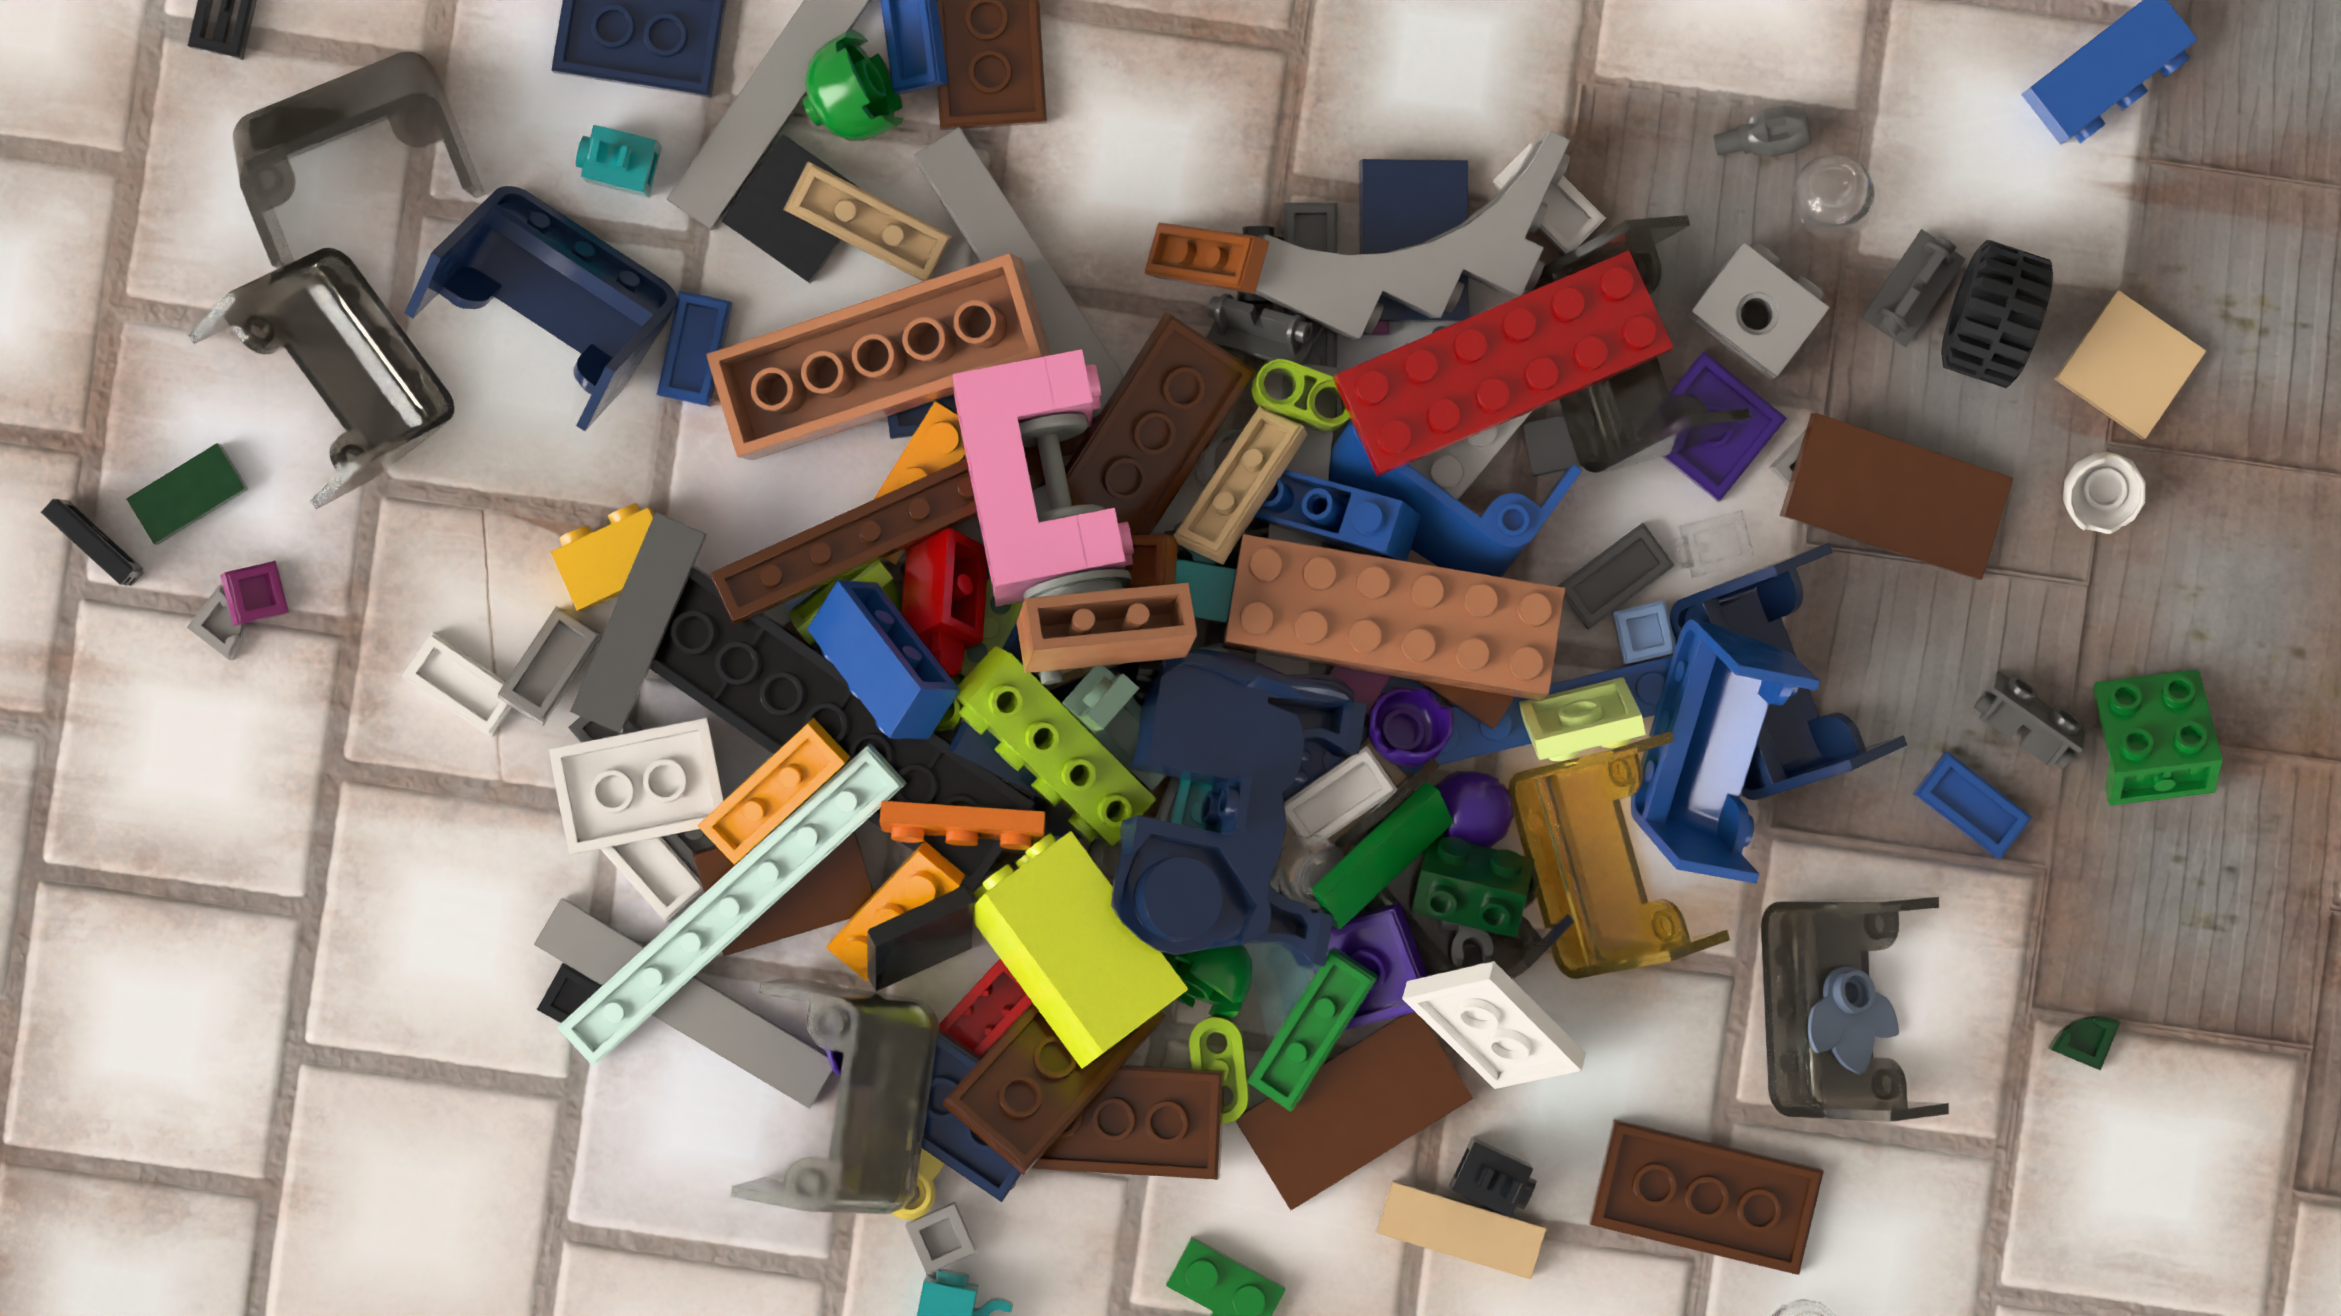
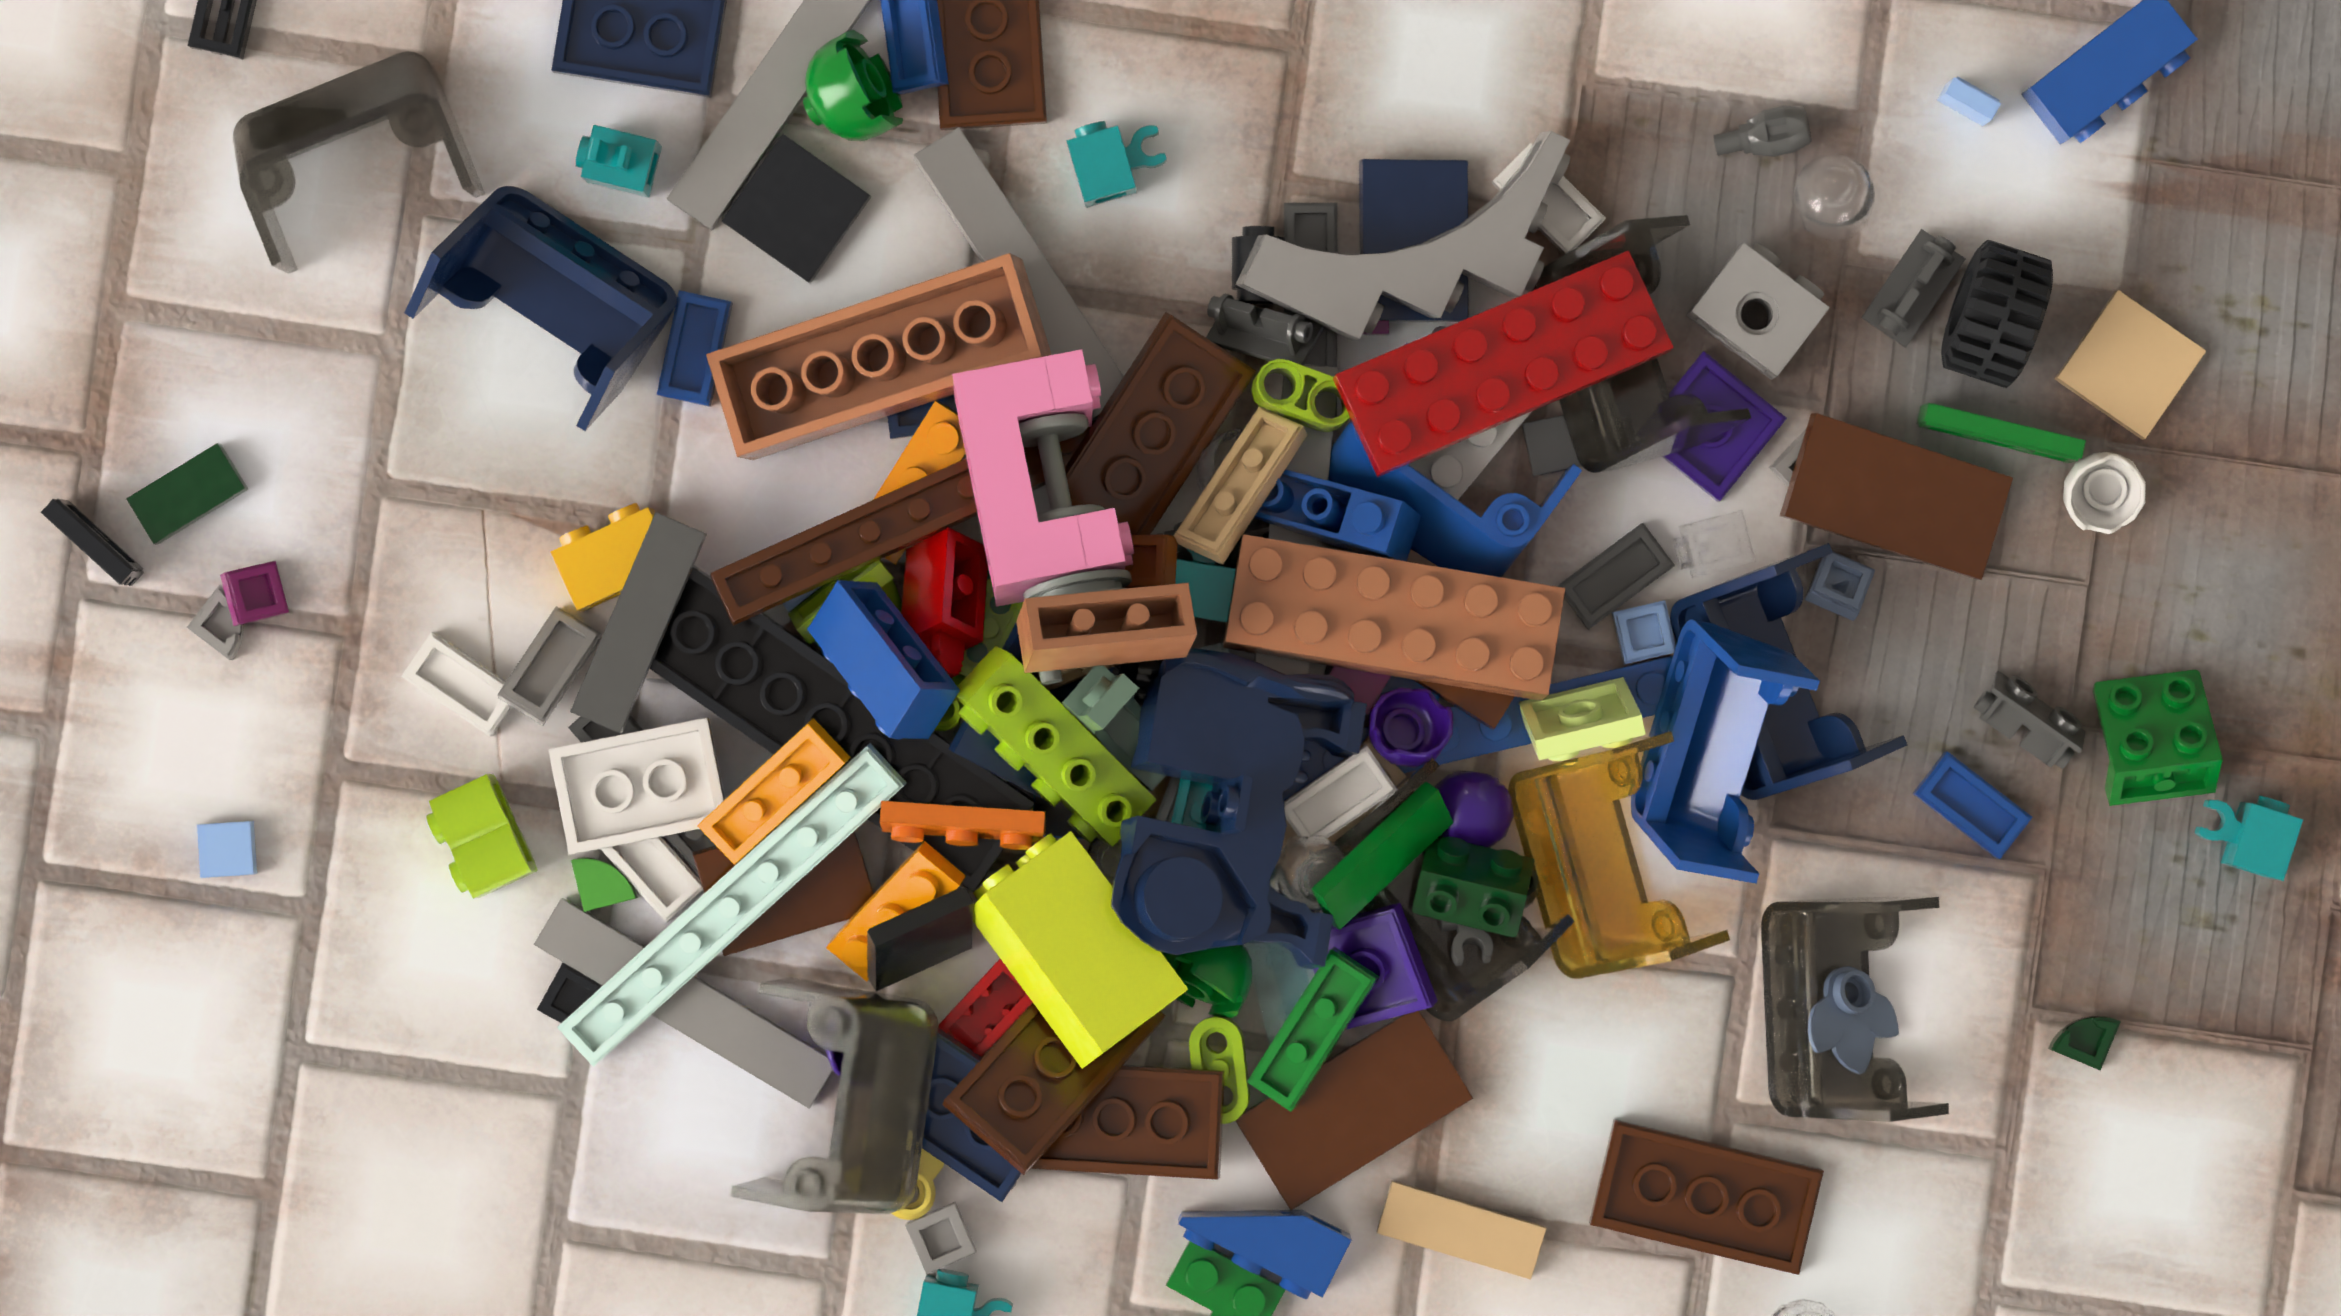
(227, 849): none -> light blue tile
(349, 354): clear smoke windscreen -> none
(481, 836): none -> lime brick
(600, 883): none -> bright green tile
(867, 222): tan tile -> none
(1105, 164): none -> teal brick
(1206, 257): dark orange tile -> none
(1282, 1241): none -> blue slope
(1493, 1178): black brick -> none
(1494, 1025): white plate -> none
(1840, 585): none -> sand blue tile
(1969, 100): none -> light blue tile
(2000, 433): none -> green tile
(2258, 836): none -> teal brick

